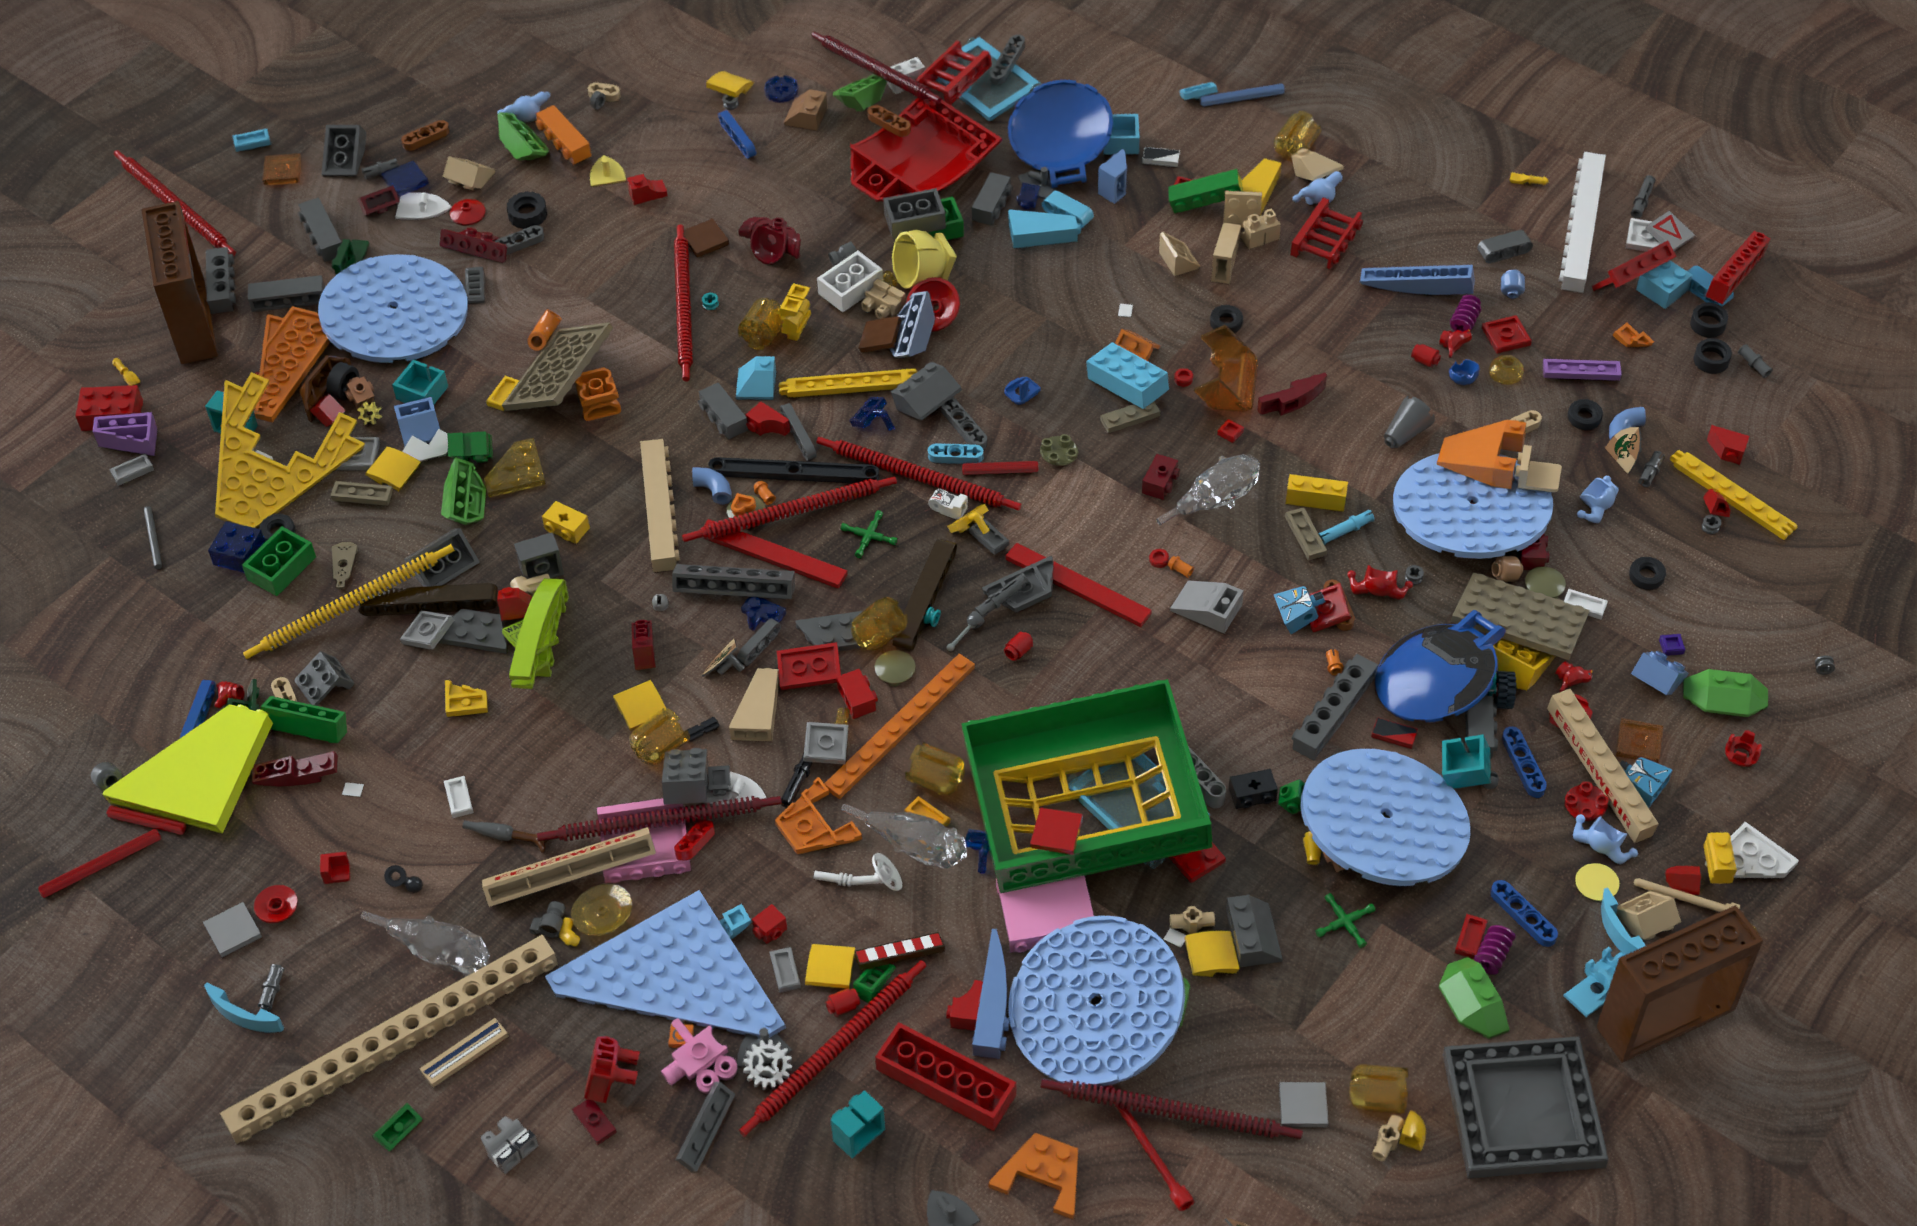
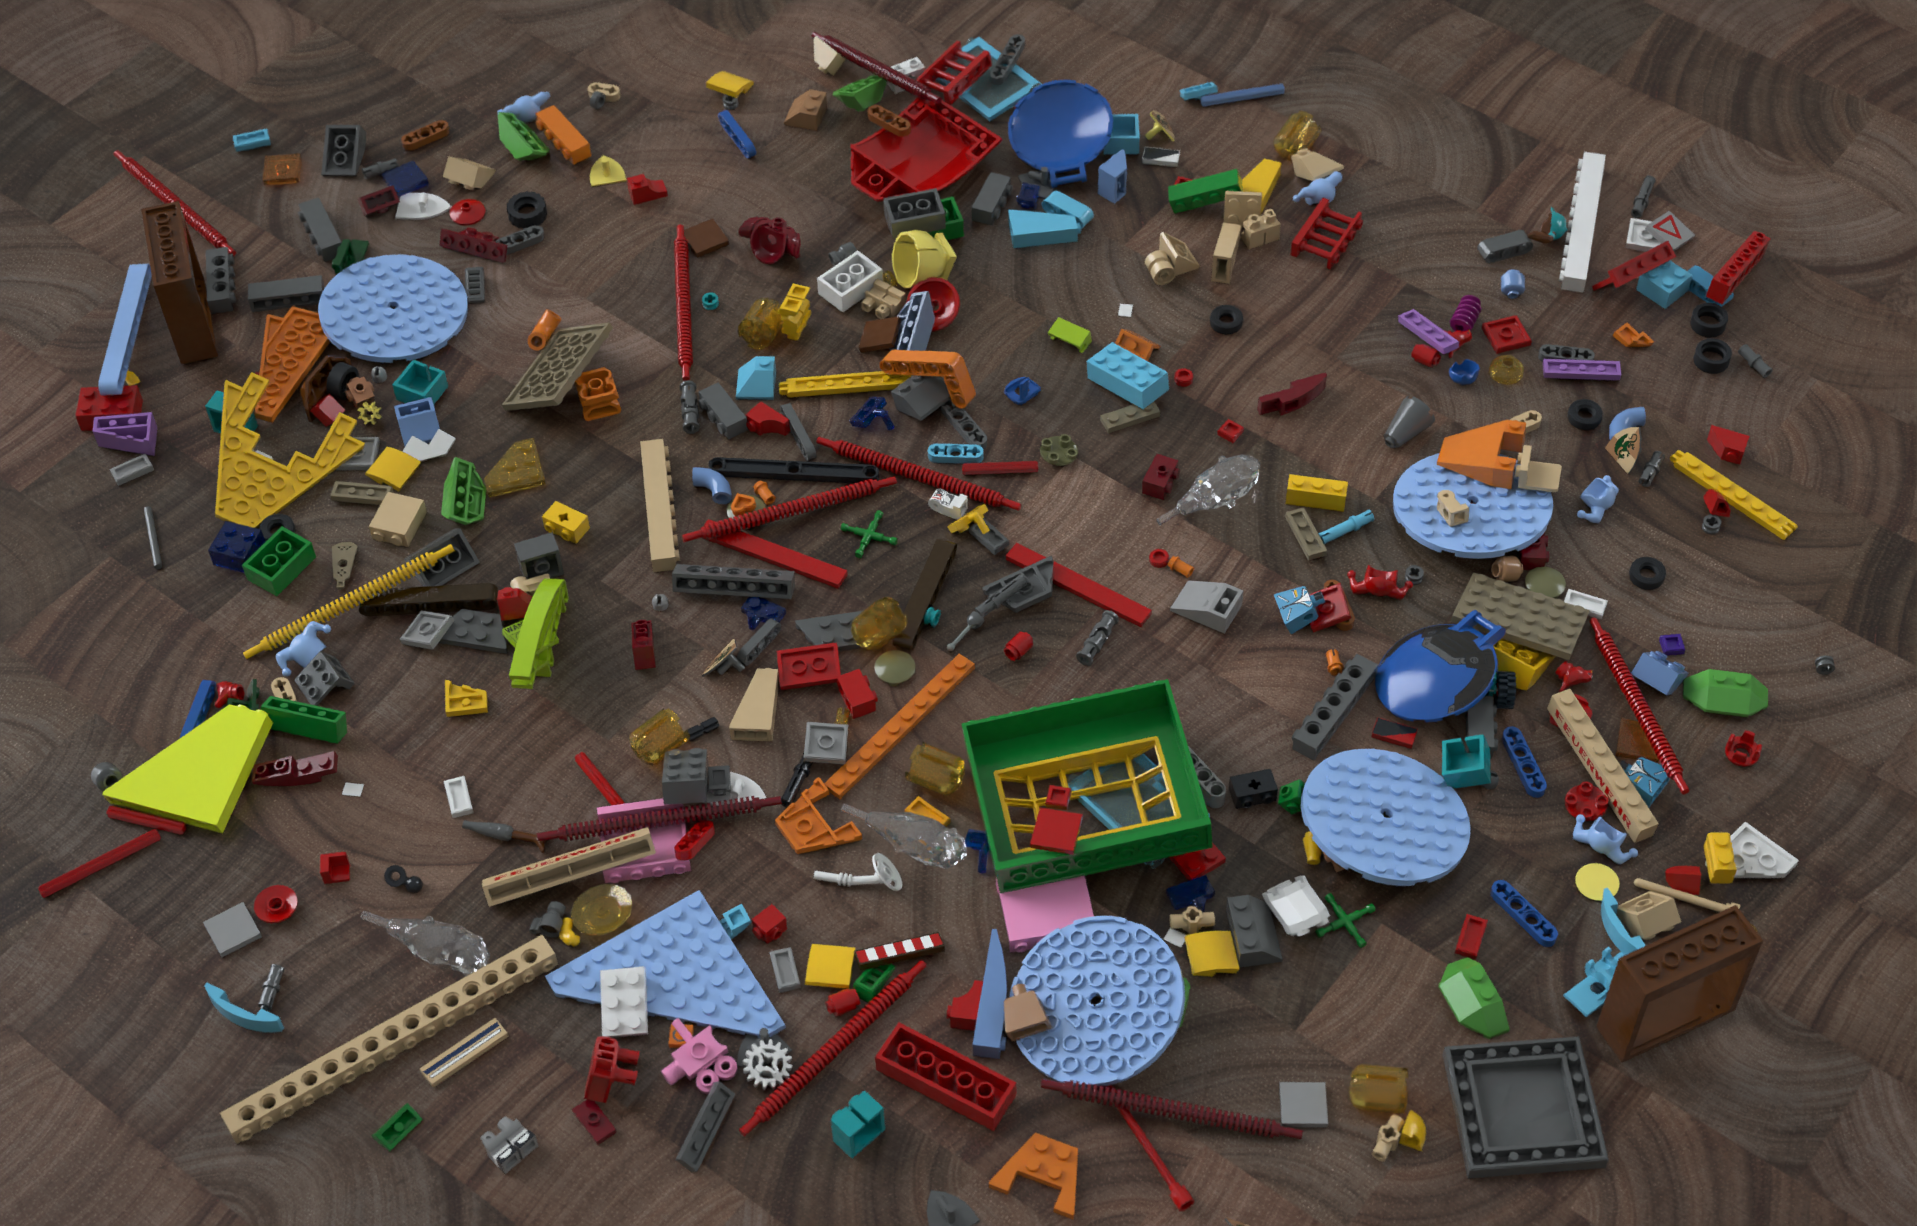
(125, 330): none -> light blue beam
(303, 647): none -> light blue piece
(382, 374): none -> light grey hinge
(397, 519): none -> tan brick
(470, 446): green brick -> none
(501, 392): yellow tile -> none
(598, 779): none -> red axle
(624, 1002): none -> white plate
(639, 704): yellow slope -> none
(689, 407): none -> dark grey piece
(781, 88): clear blue tile -> none
(826, 57): none -> tan slope
(933, 363): none -> orange beam
(1024, 1014): none -> medium nougat torso
(1058, 797): none -> red tile
(1071, 334): none -> lime hinge
(1098, 637): none -> dark grey piece
(1160, 124): none -> shield
(1160, 267): none -> tan wheel
(1191, 893): none -> clear blue plate
(1237, 372): clear orange windscreen -> none
(1296, 906): none -> white brick
(1422, 279): medium blue slope -> none
(1428, 331): none -> medium lavender plate
(1451, 509): none -> tan leg
(1494, 948): magenta piece -> none
(1522, 178): yellow piece -> none
(1551, 228): none -> hair
(1573, 351): none -> dark grey beam
(1639, 706): none -> red hose

